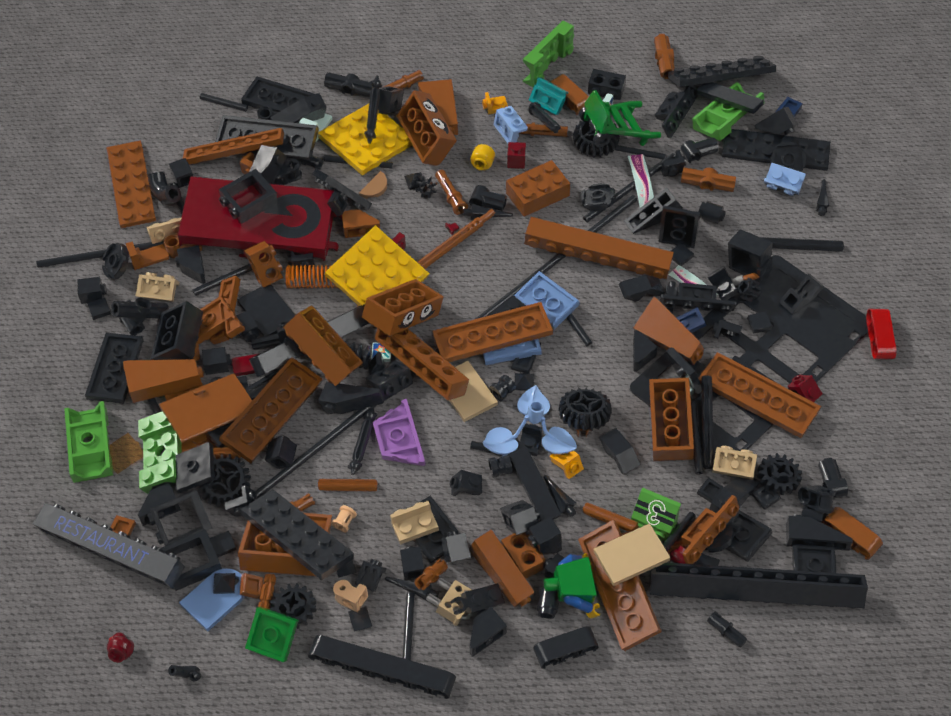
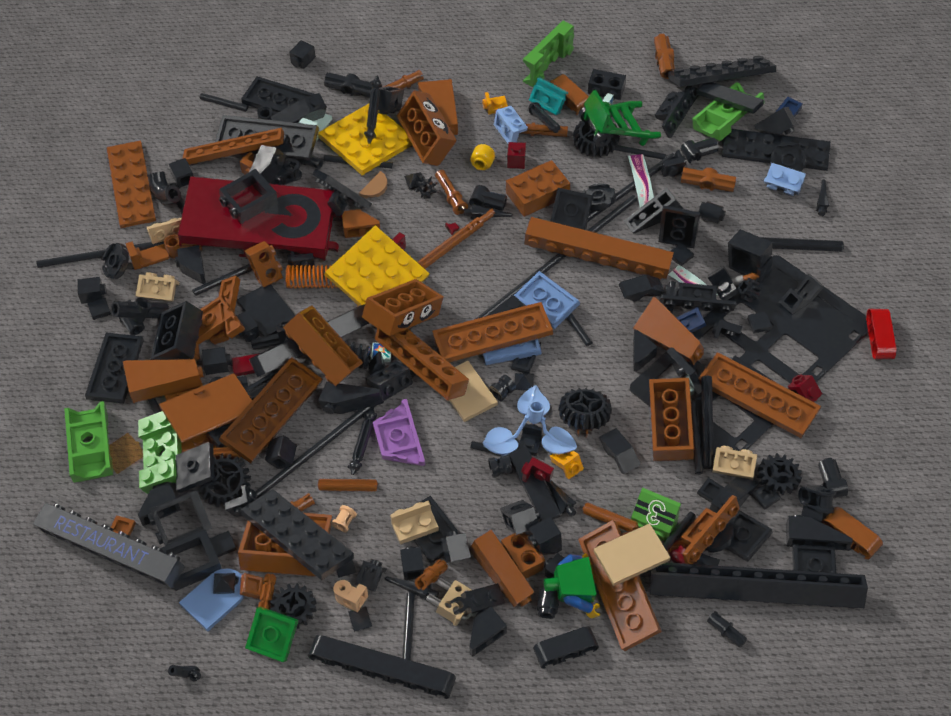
(119, 647): dark red animal -> none
(302, 54): none -> black brick
(466, 482): black bracket -> none
(540, 470): none -> dark red bracket
(571, 208): none -> black plate

